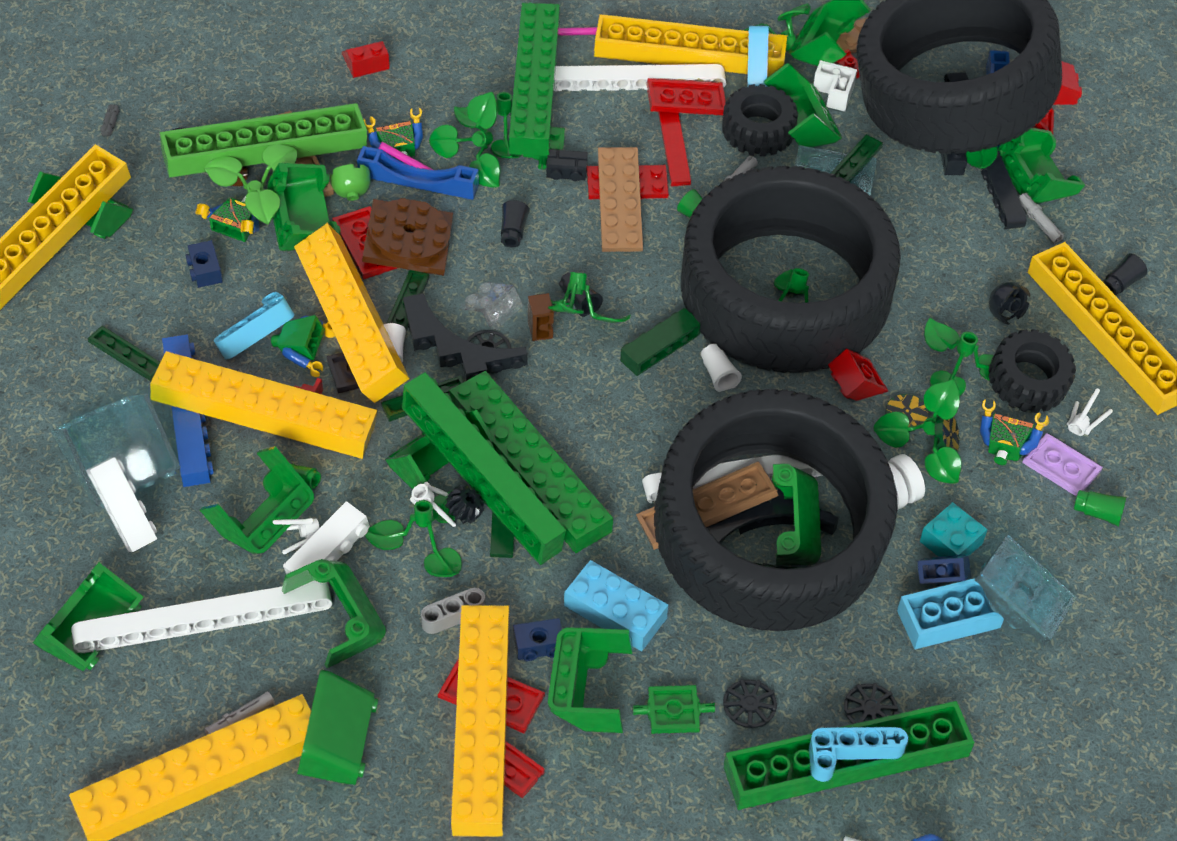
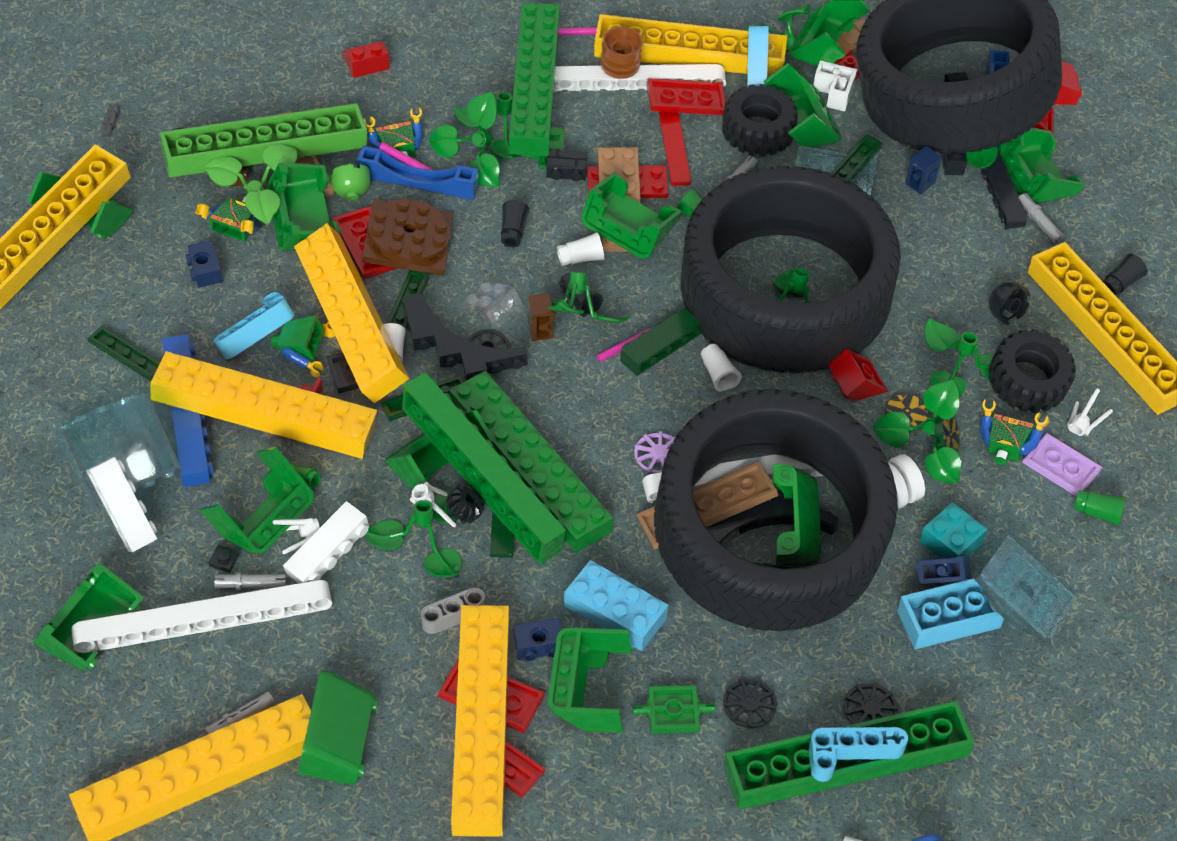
(224, 558): none -> black plate
(249, 581): none -> light grey pin
(365, 625): green windscreen -> none
(581, 250): none -> white plant
(617, 348): none -> dark pink bar
(621, 52): none -> dark orange wheel
(626, 220): none -> green windscreen
(656, 452): none -> lavender wheel
(923, 170): none -> dark blue brick

